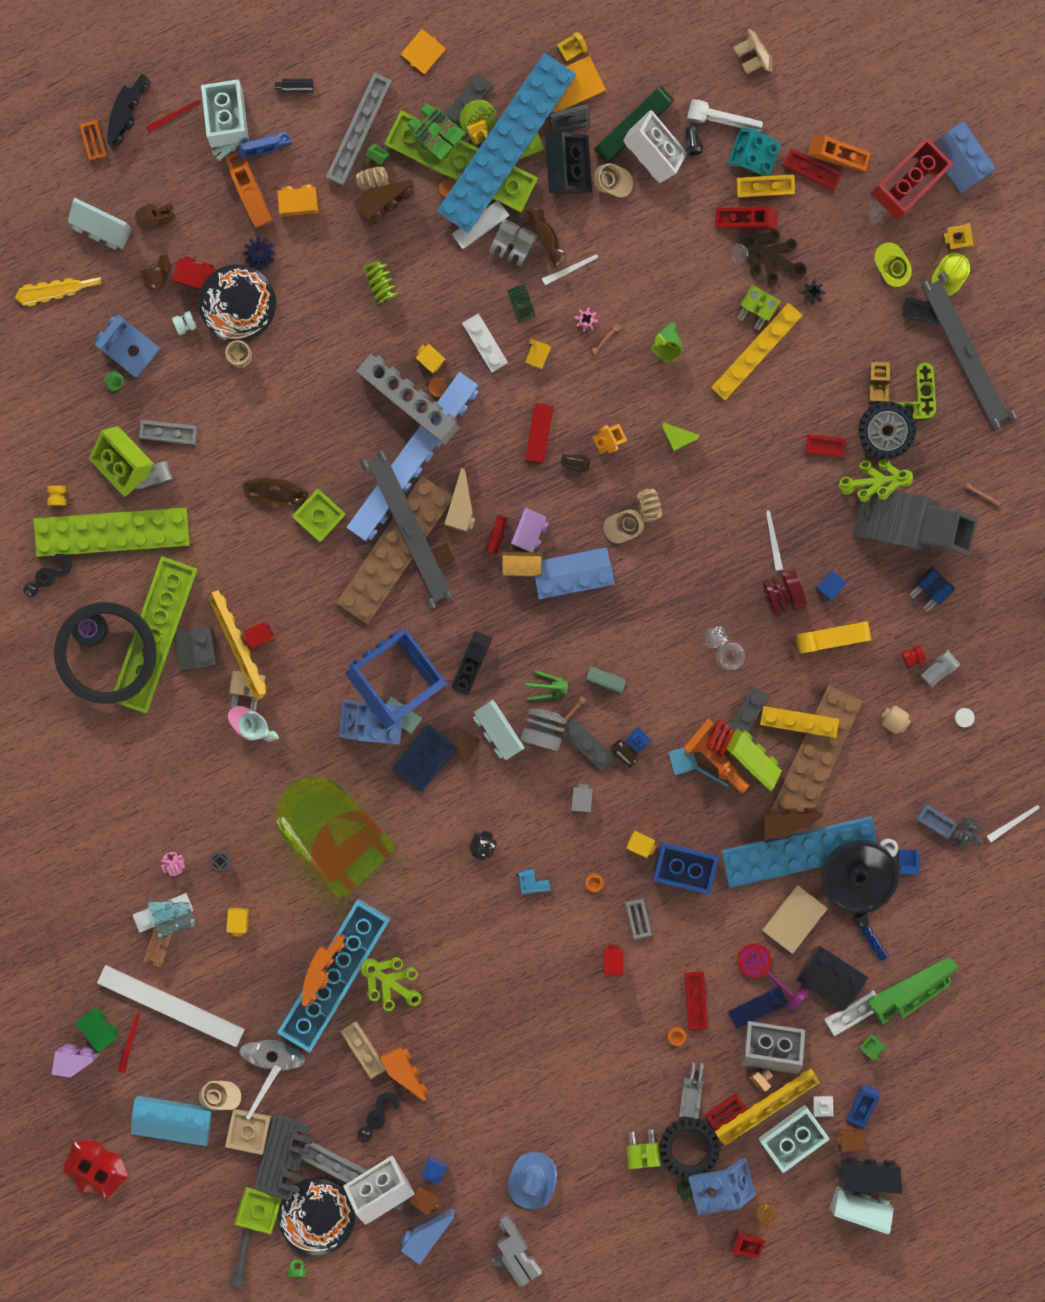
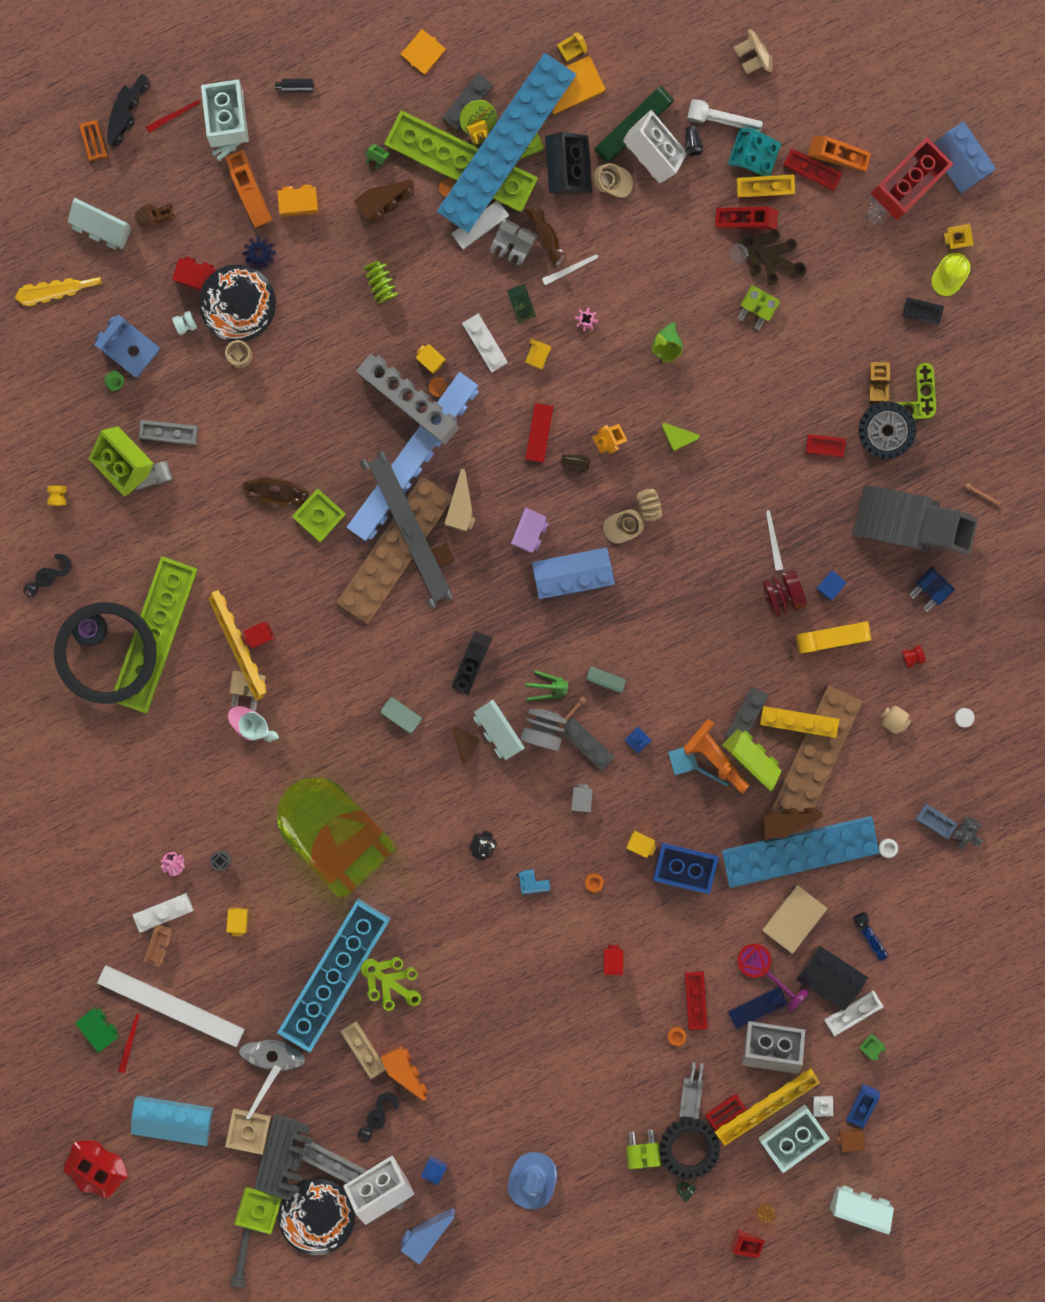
(70, 1060): lavender slope -> none
(112, 532): lime plate -> none
(154, 277): reddish brown piece -> none
(170, 916): clear light blue slope -> none
(196, 648): dark grey slope -> none
(219, 1096): tan cap -> none
(264, 145): blue hinge -> none
(297, 1272): bright green tile -> none
(316, 975): orange slope -> none
(358, 129): light grey plate -> none
(362, 724): medium blue bracket -> none
(371, 178): tan gear -> none
(419, 660): blue window -> none
(424, 757): dark blue tile -> none
(424, 1199): dark orange brick -> none
(429, 130): bright green hips -> none
(497, 534): red pin -> none
(514, 1255): light grey plate -> none
(522, 563): pearl gold slope -> none
(570, 118): dark grey plate -> none
(616, 327): nougat hinge -> none
(623, 752): dark brown cone -> none
(634, 903): light grey tile -> none
(715, 637): clear wheel -> none
(724, 735): red tile -> none
(732, 1188): medium blue bracket -> none
(739, 656): clear wheel -> none
(756, 351): yellow plate -> none
(760, 1080): light nougat tile -> none
(816, 289): black gear -> none
(859, 876): black dish -> none
(870, 1176): black slope -> none
(893, 264): neon yellow piece -> none
(898, 479): lime plant -> none
(909, 861): blue panel -> none
(913, 992): bright green wedge -> none
(943, 666): light grey piece -> none
(966, 352): dark grey piece -> none
(1006, 827): white sticker -> none

